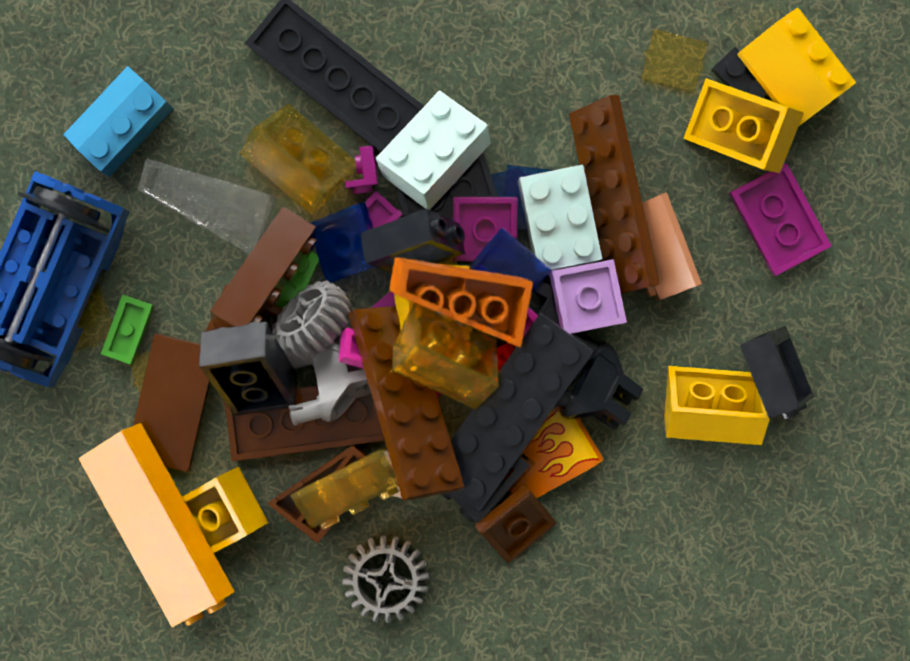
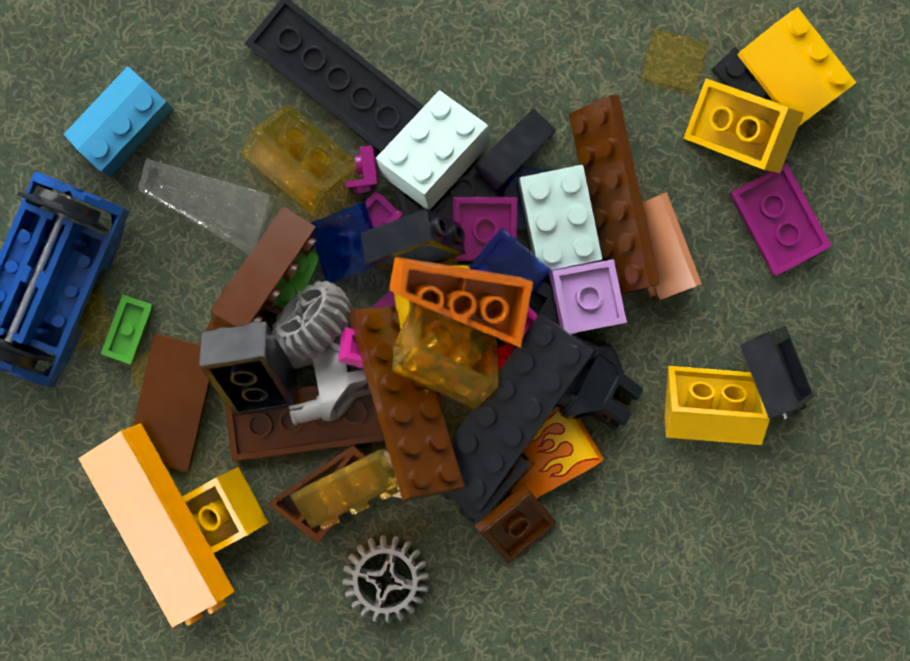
(515, 149): none -> black beam

